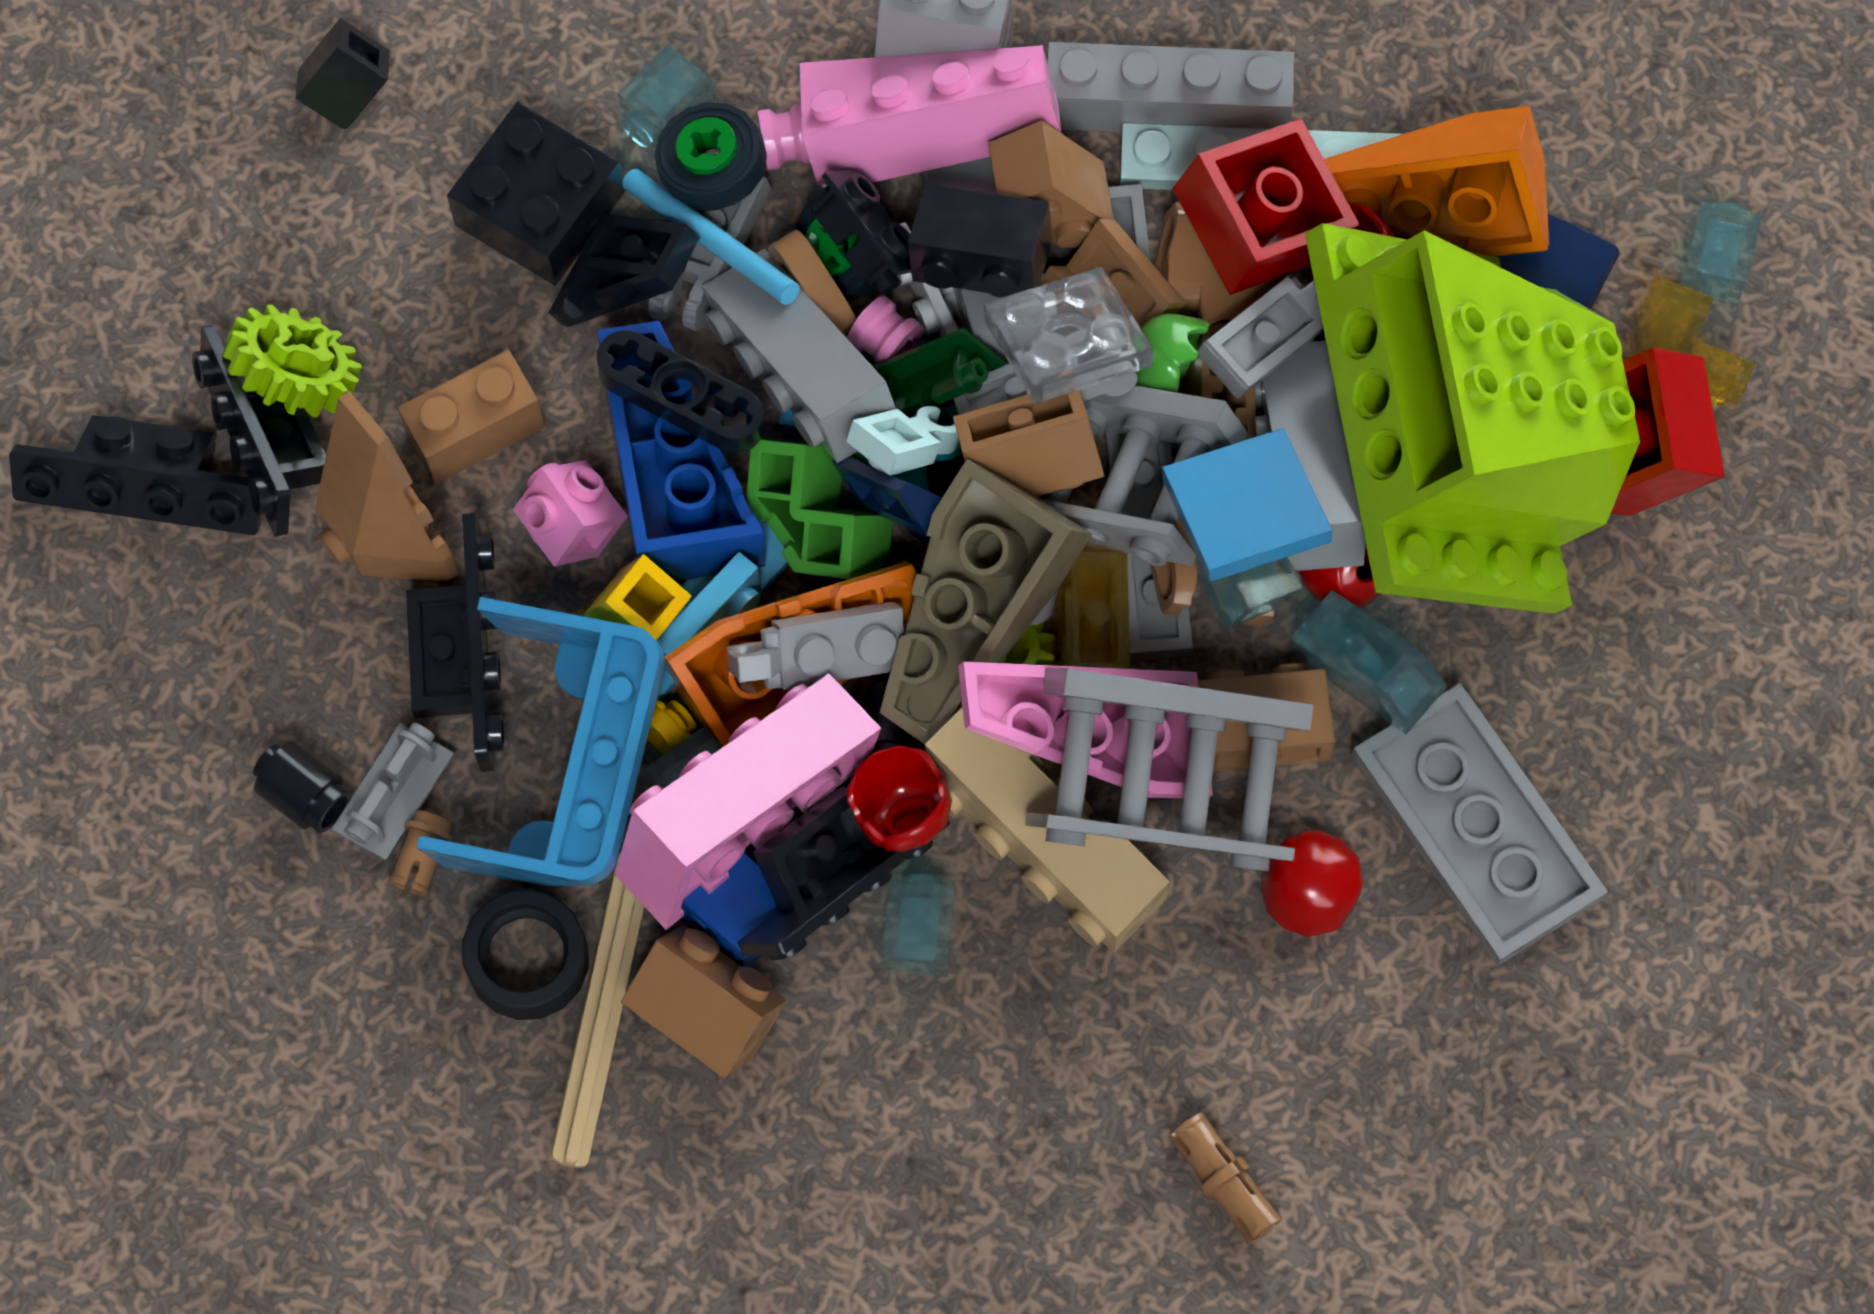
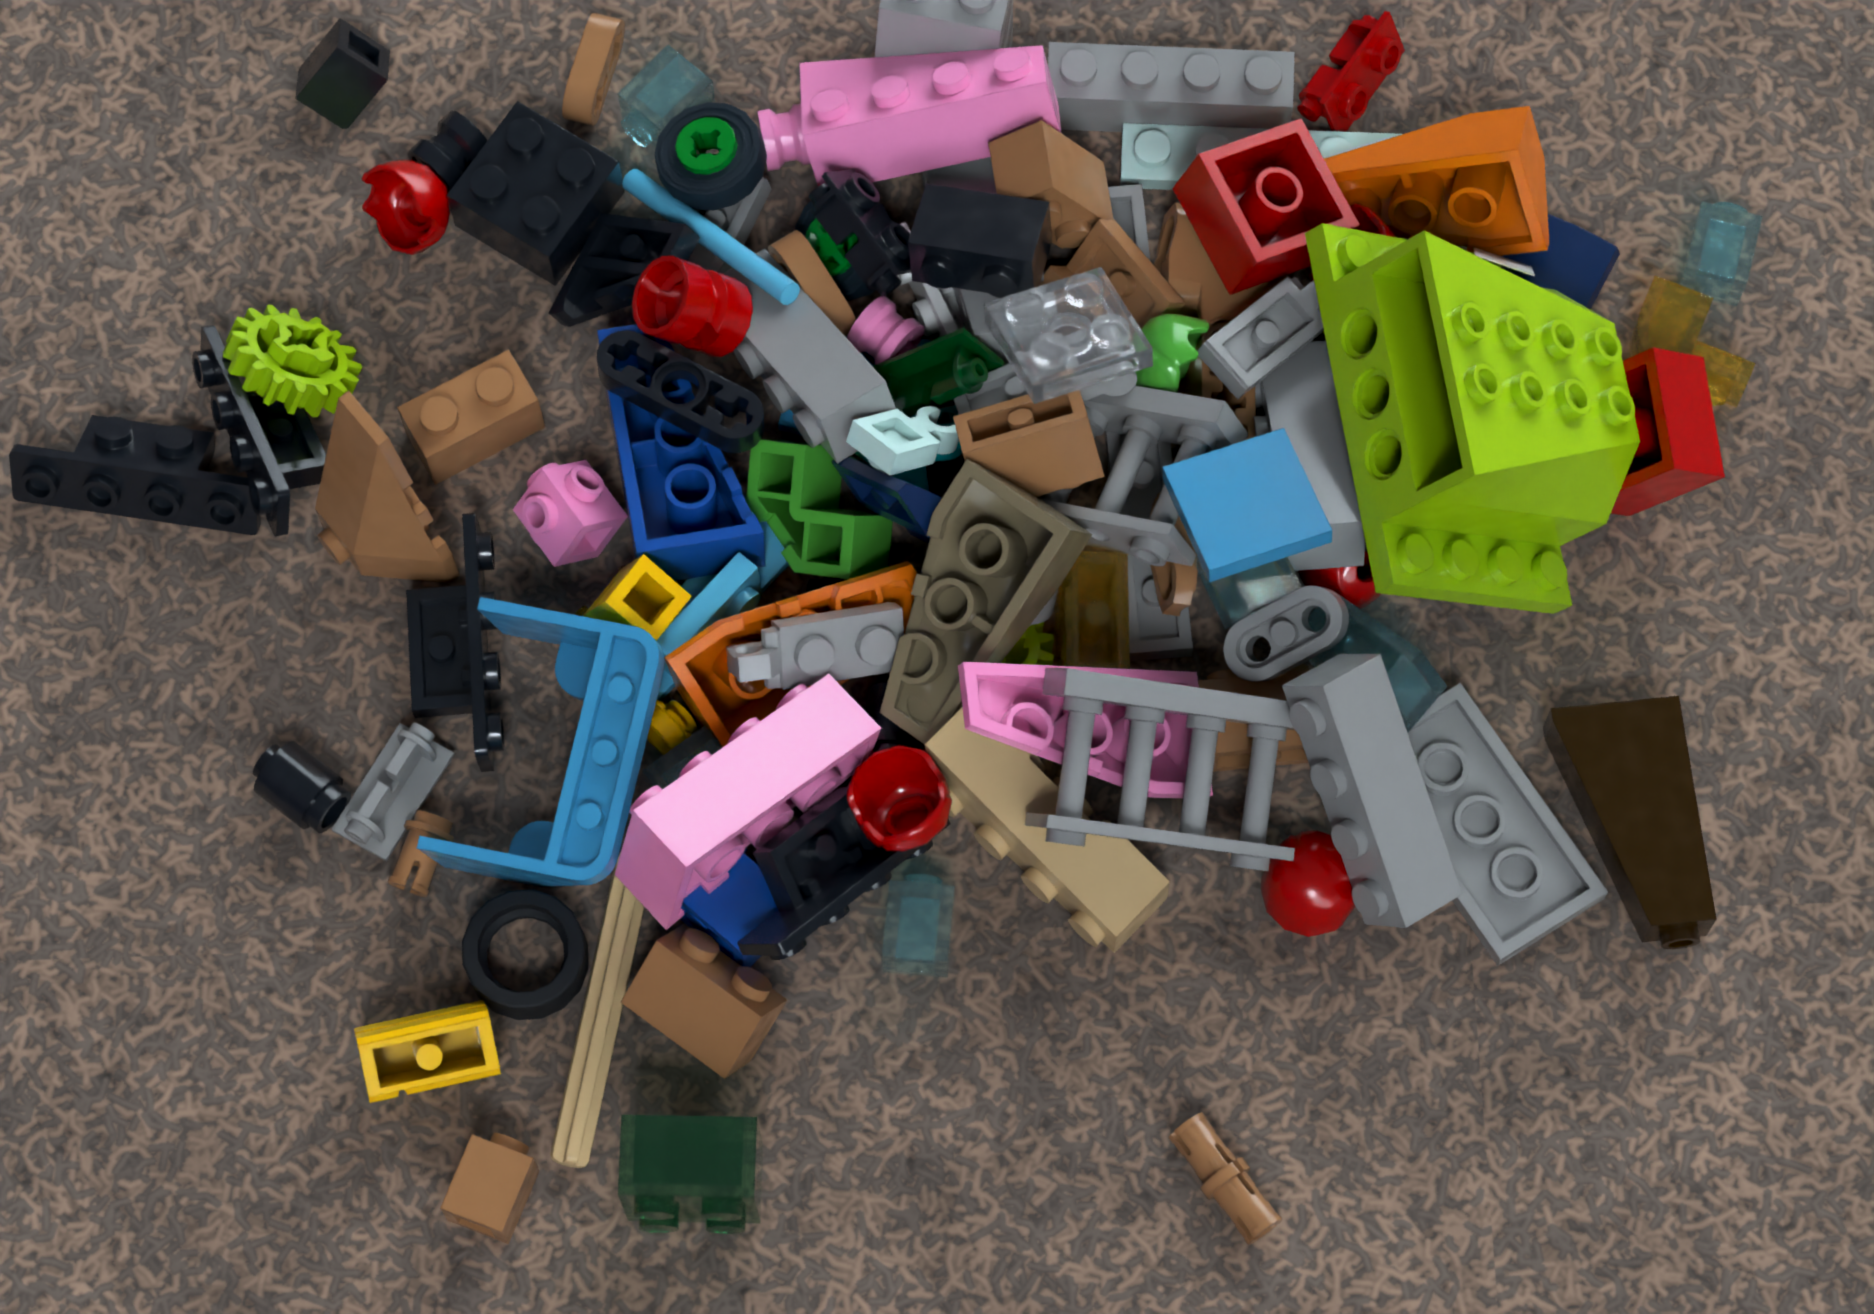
(407, 205): none -> red hair
(427, 1051): none -> yellow brick
(451, 149): none -> black wheel
(491, 1186): none -> medium nougat brick
(593, 69): none -> medium nougat beam
(691, 1171): none -> clear green brick
(692, 306): none -> red wheel
(1287, 631): none -> light grey plate
(1368, 54): none -> red hinge
(1372, 790): none -> light grey brick
(1503, 261): none -> white sticker
(1641, 808): none -> dark brown slope

